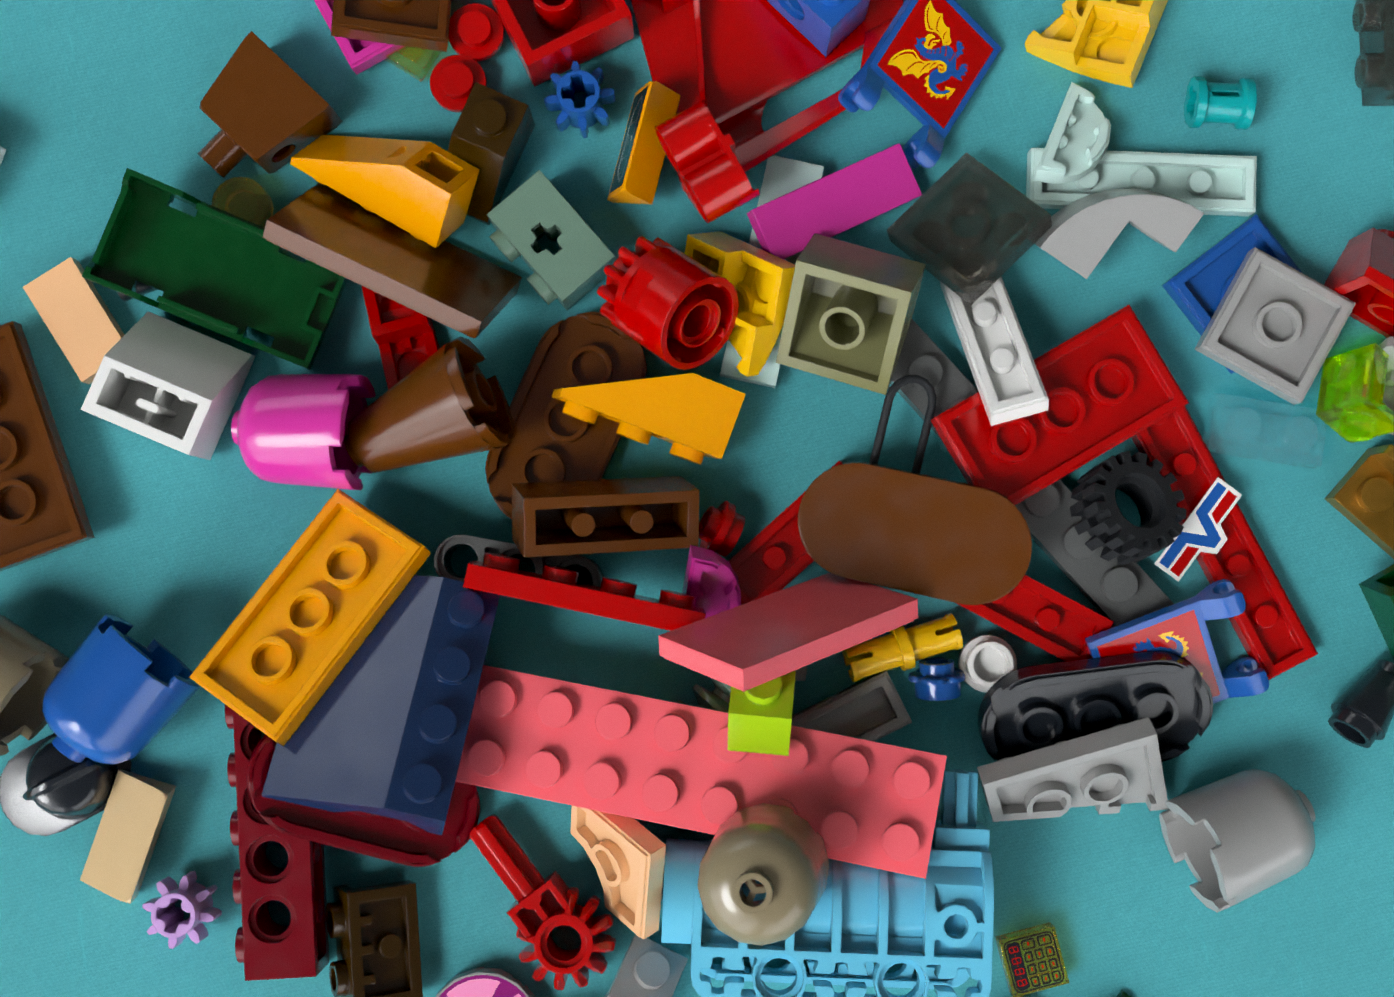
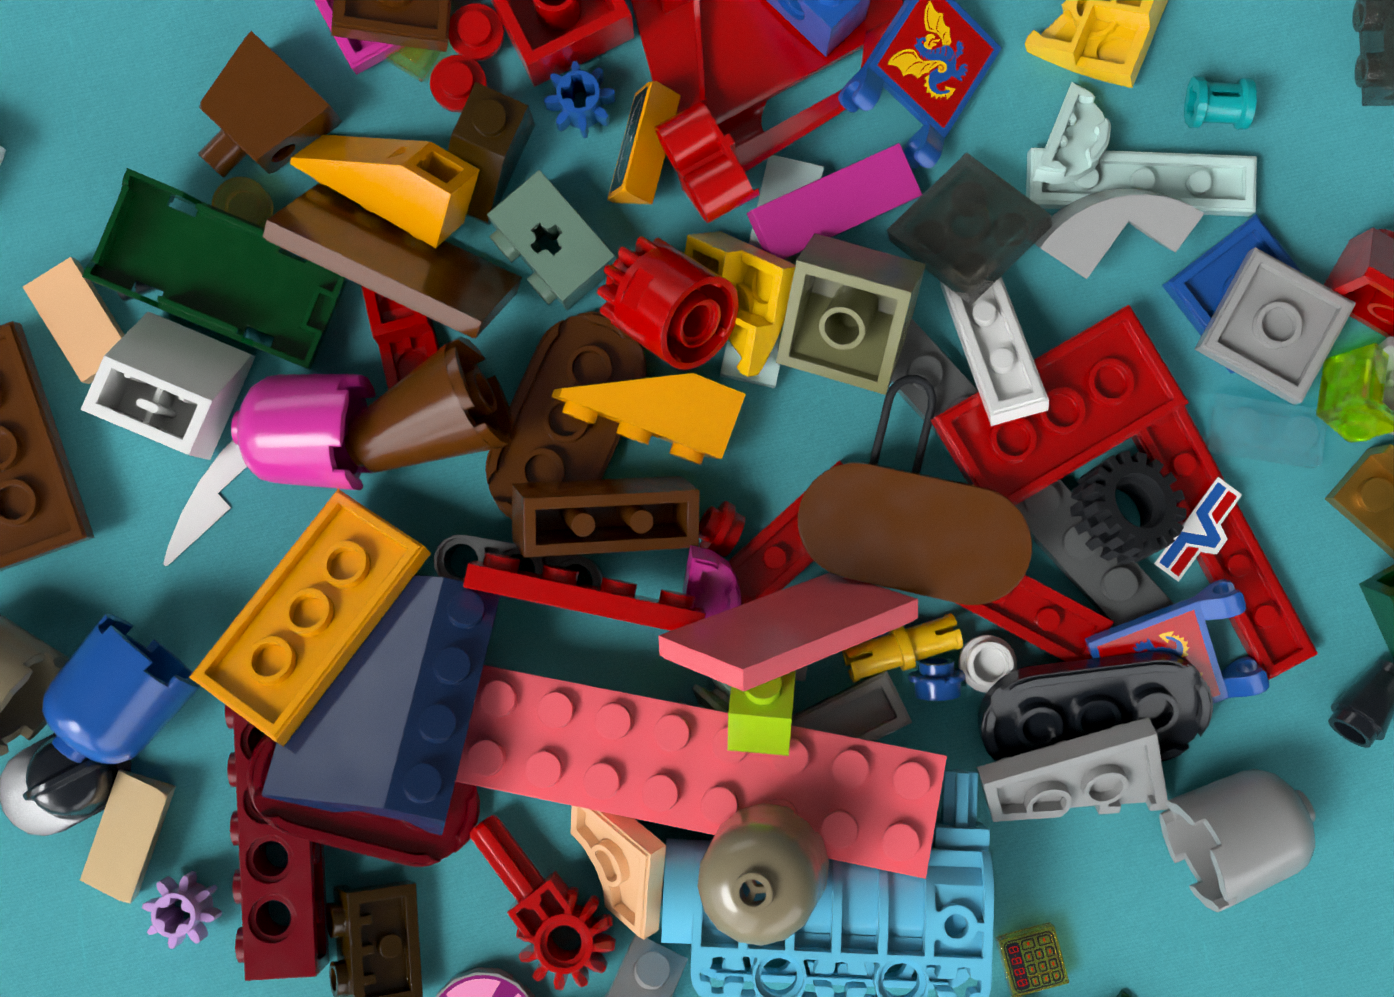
(205, 503): none -> white sticker

